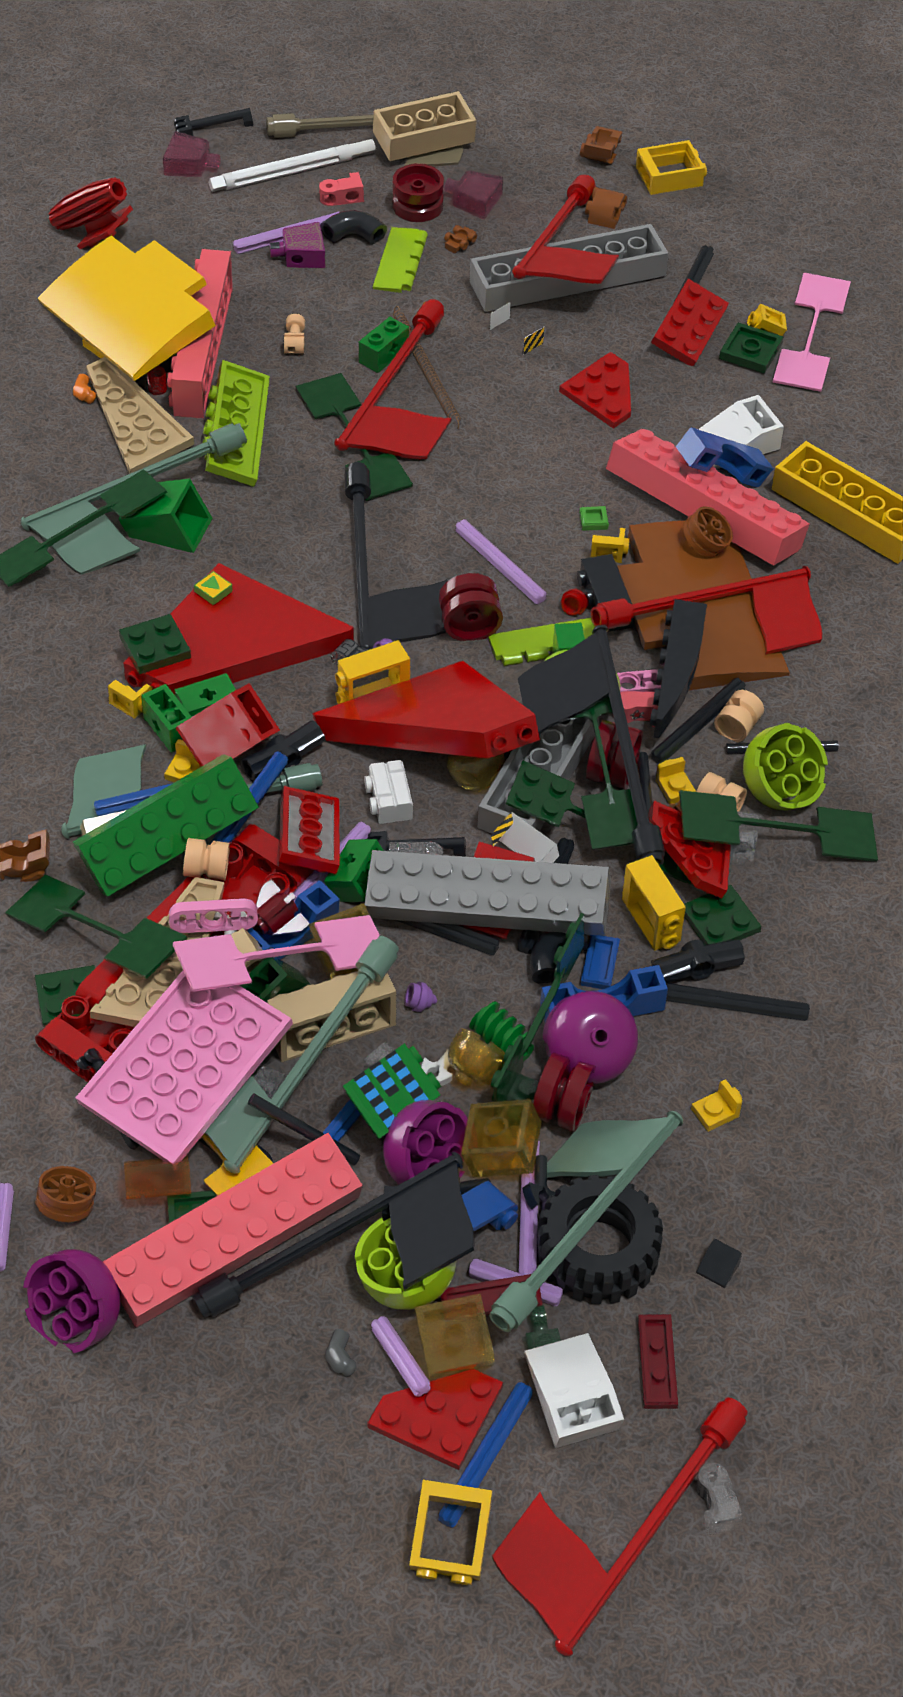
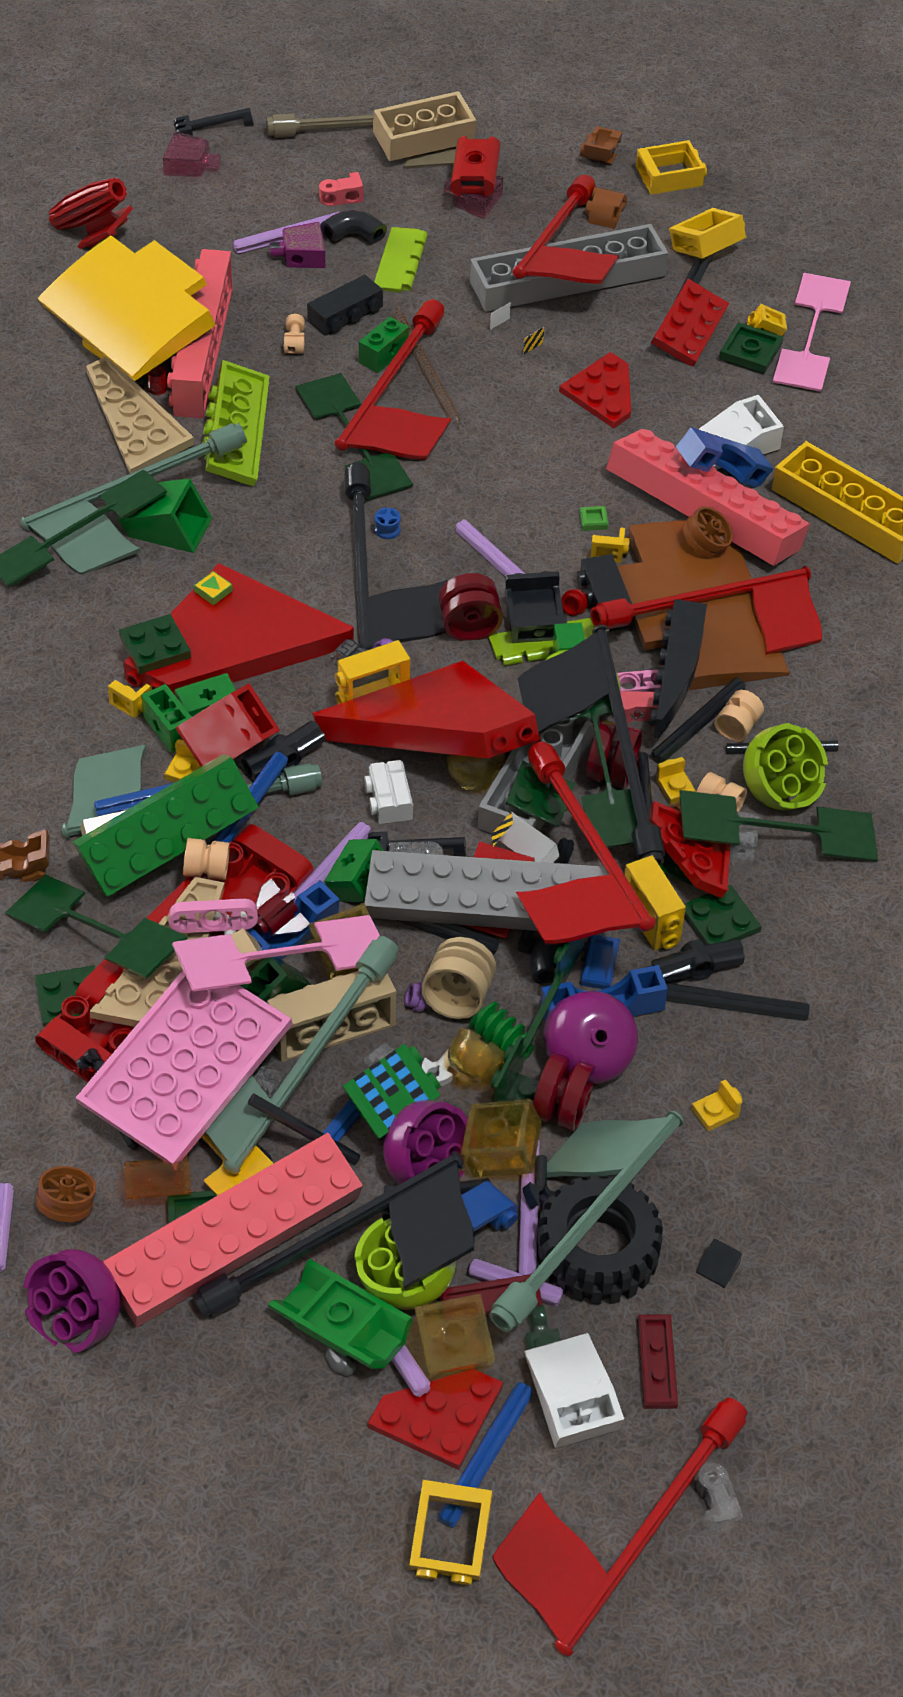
(82, 390): orange arm -> none
(291, 165): white piece -> none
(309, 830): red piece -> none
(345, 305): none -> black brick
(345, 1317): none -> green piece
(387, 523): none -> blue wheel
(418, 192): dark red wheel -> none
(459, 978): none -> tan wheel
(460, 239): dark orange piece -> none
(475, 166): none -> red piece
(533, 606): none -> black panel
(584, 904): none -> red flag
(707, 232): none -> yellow window

